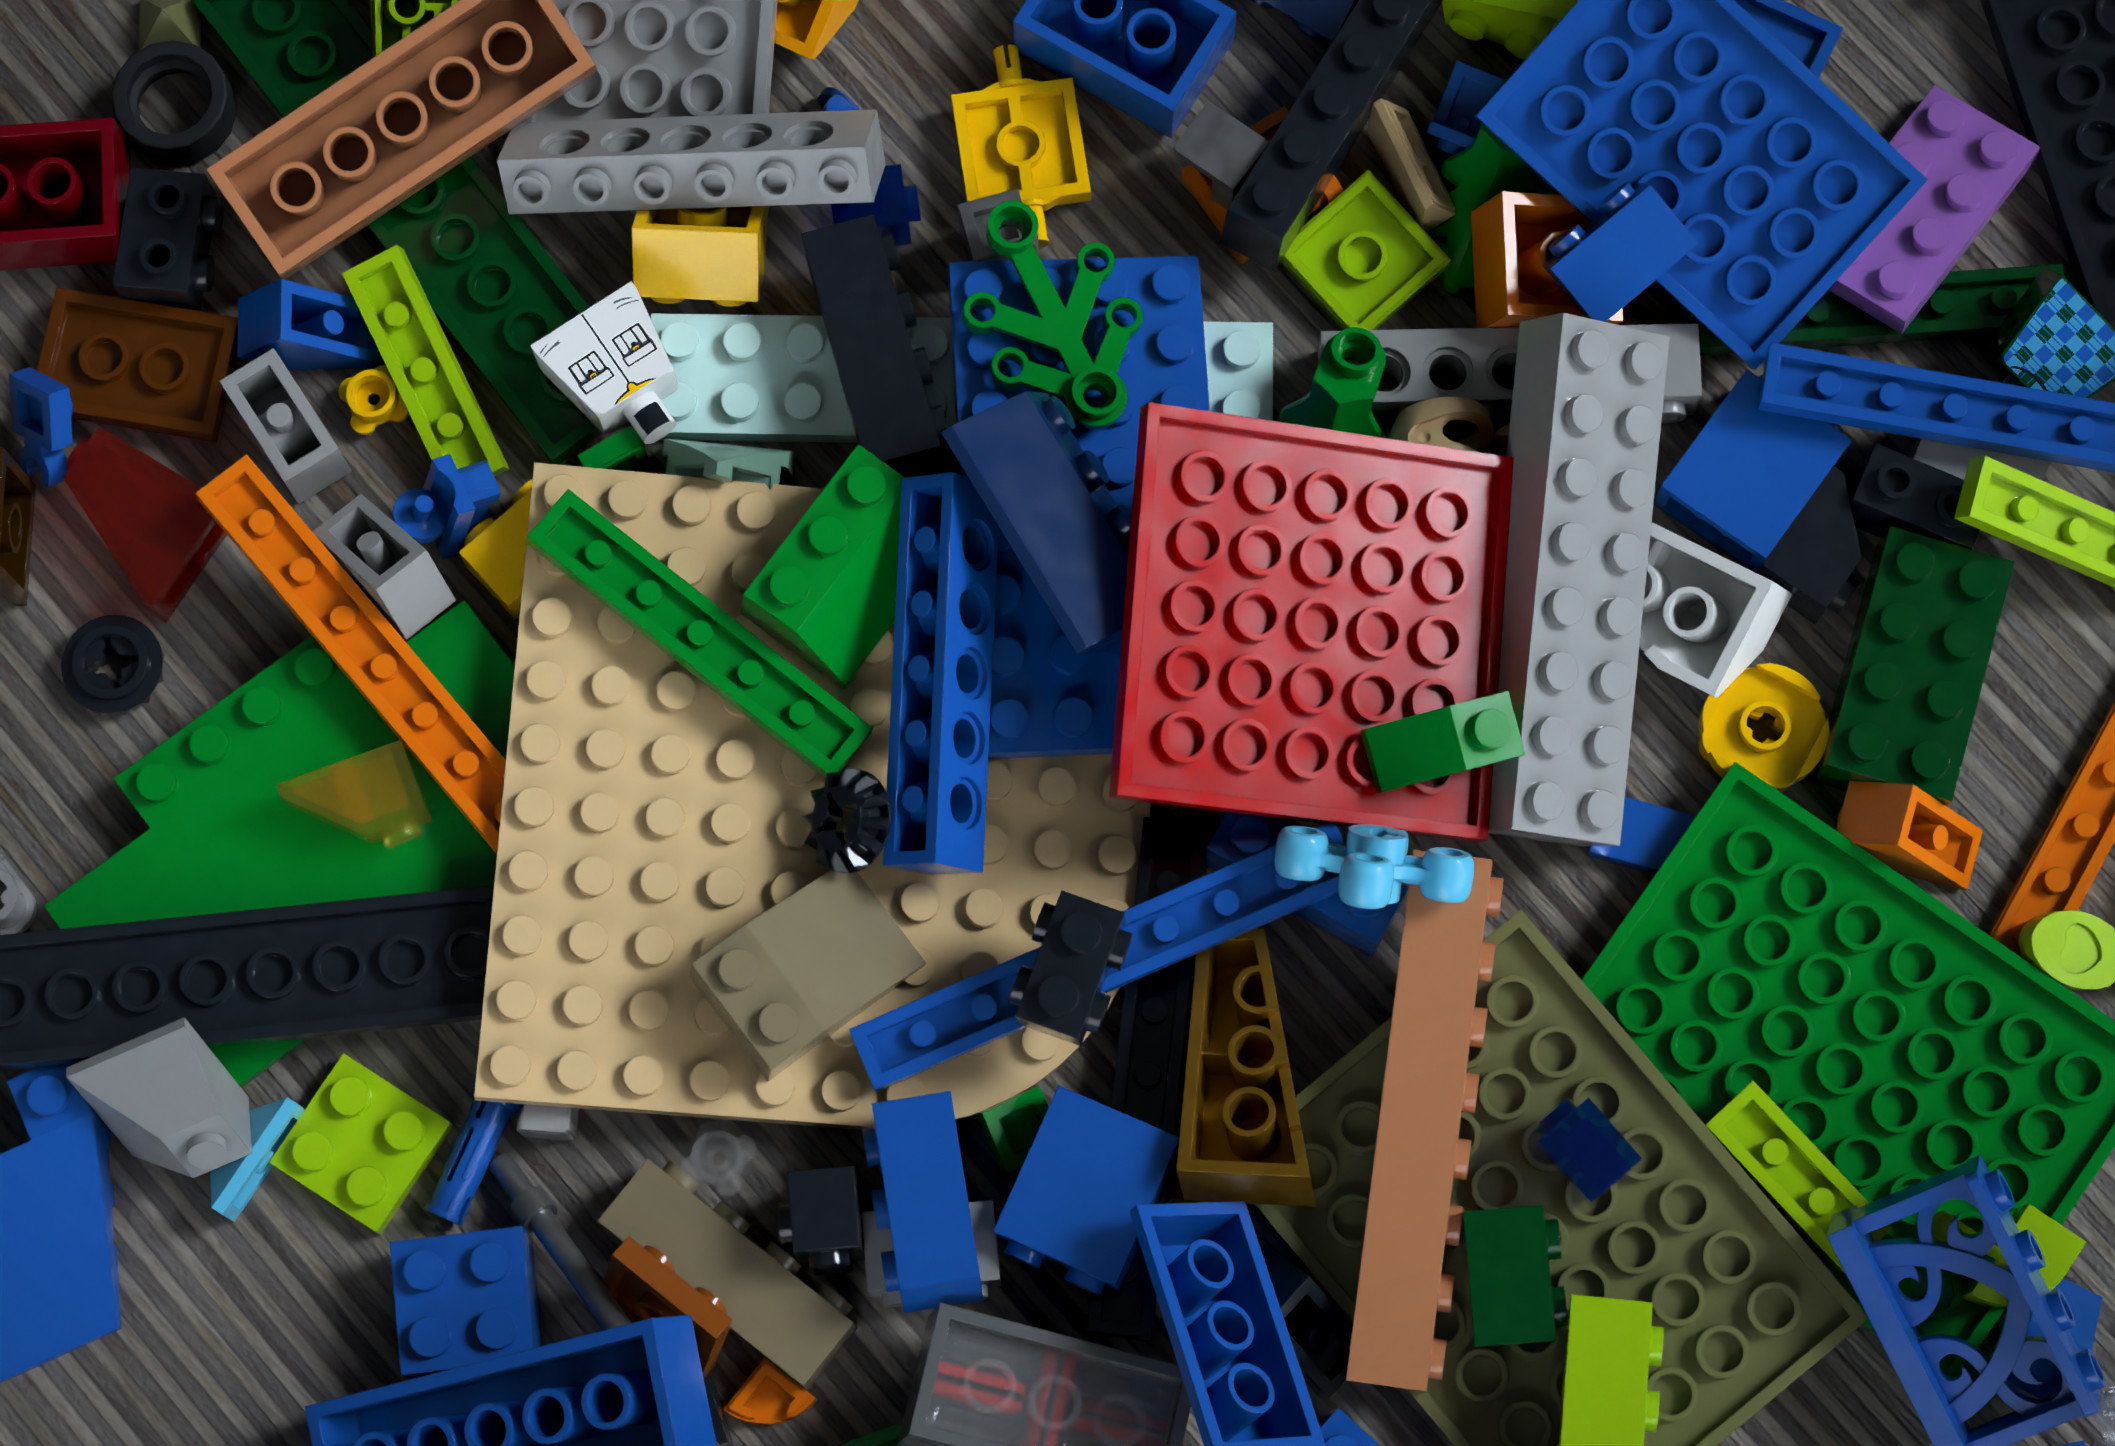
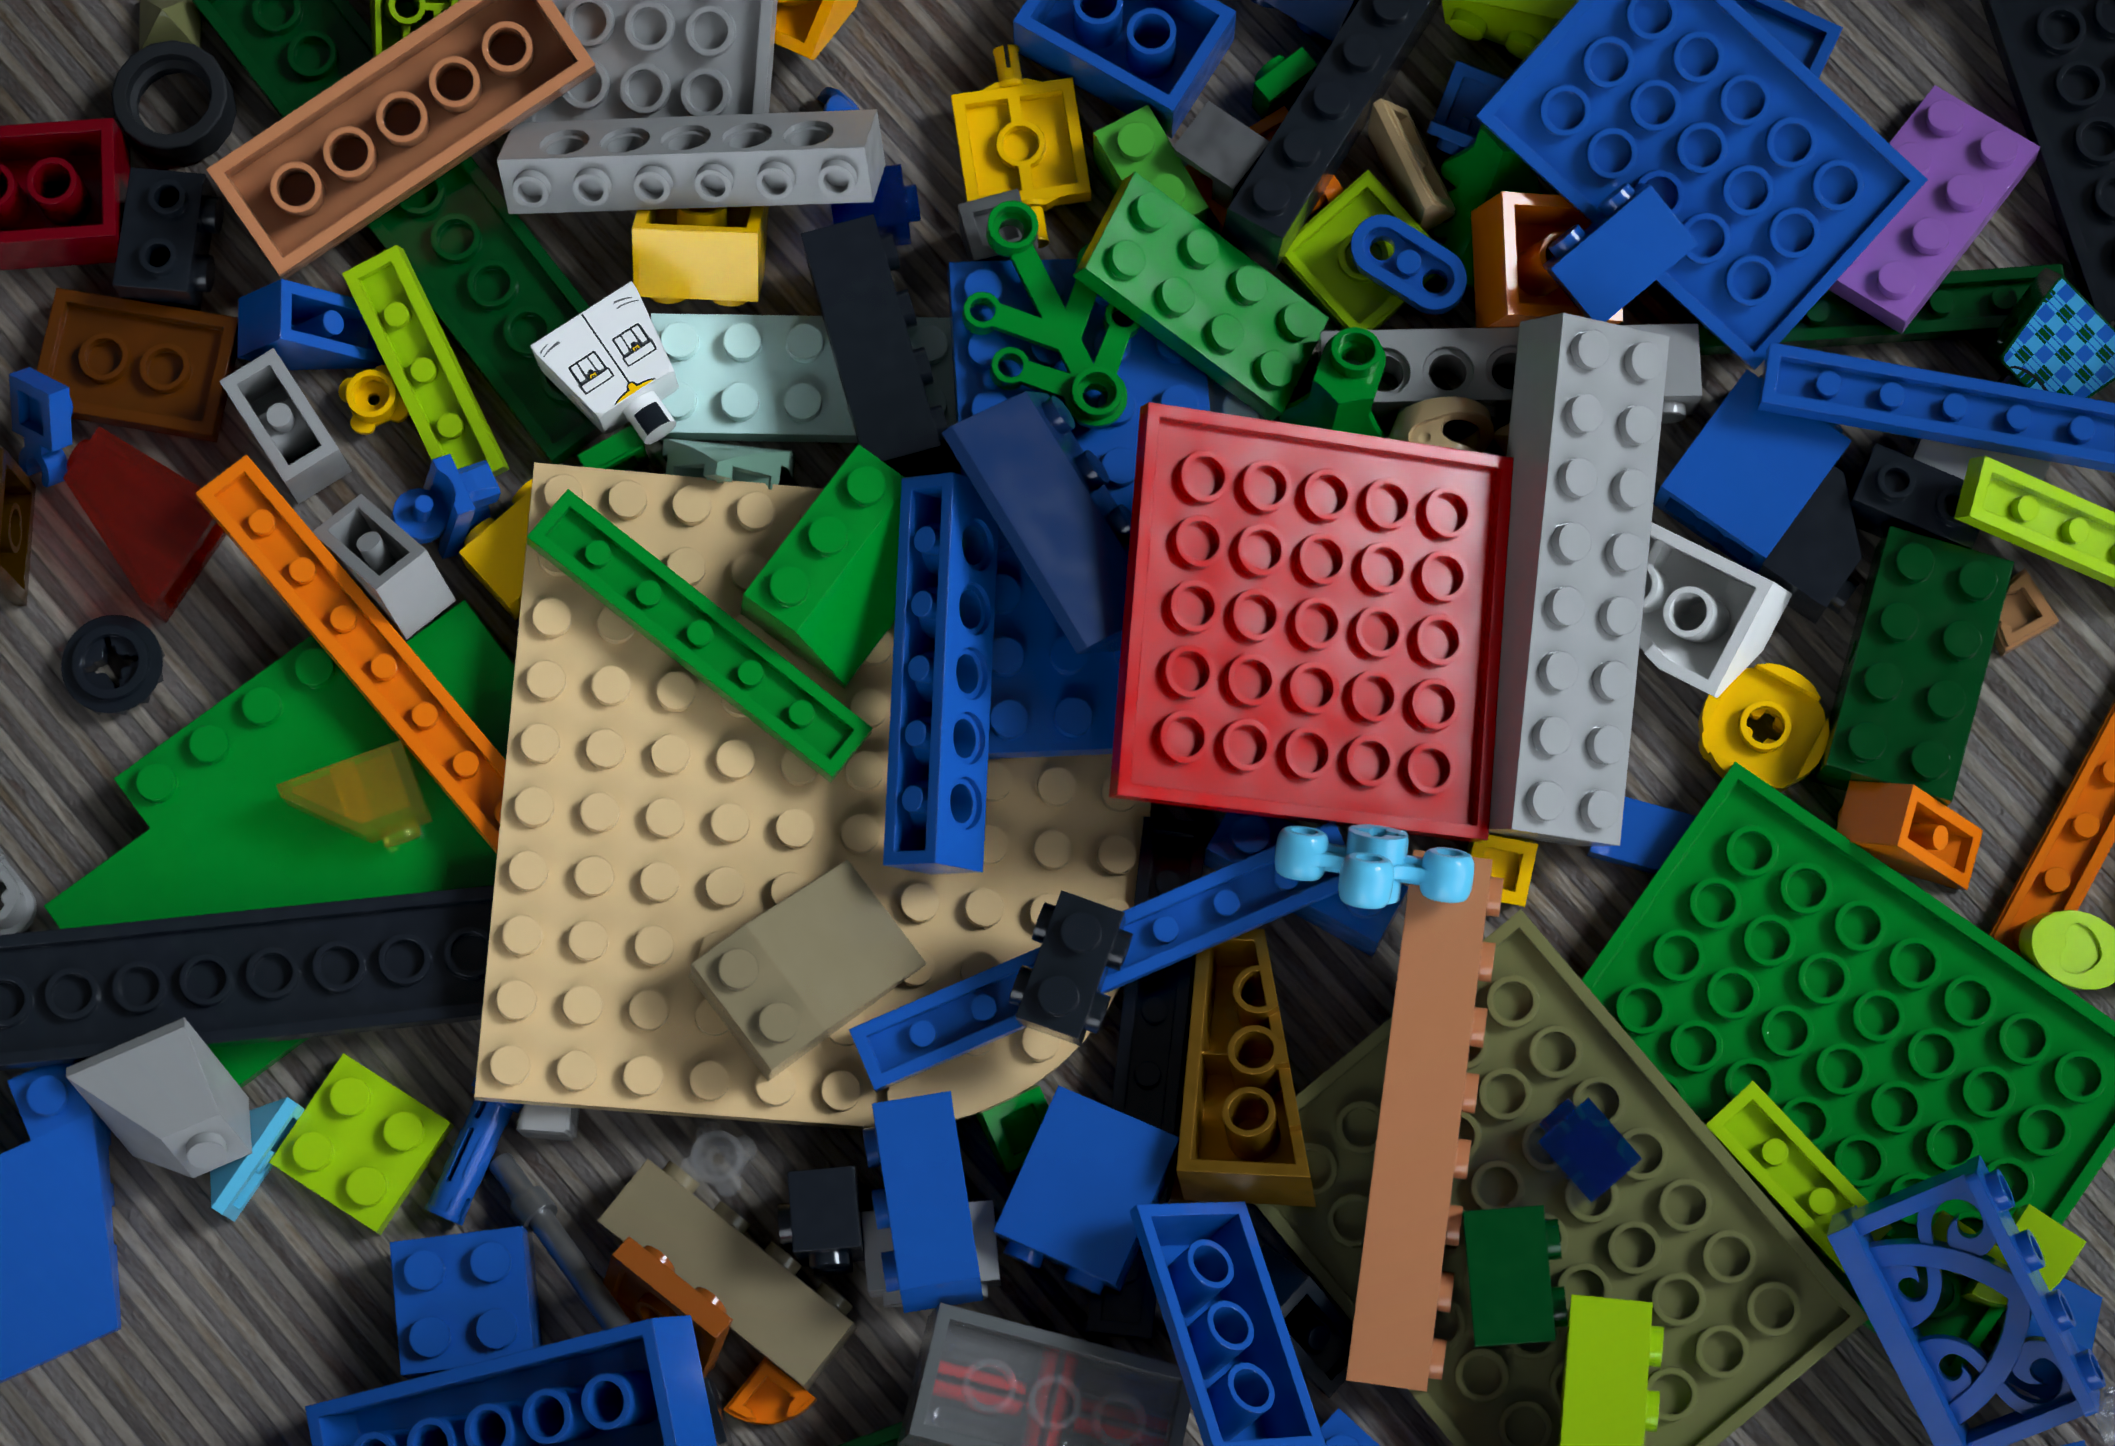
(865, 829): black gear -> none
(1142, 147): none -> bright green brick
(1201, 296): none -> green plate
(1281, 82): none -> green plate
(1412, 261): none -> blue plate
(1442, 742): green slope -> none
(1511, 860): none -> yellow plate
(2023, 614): none -> medium nougat tile

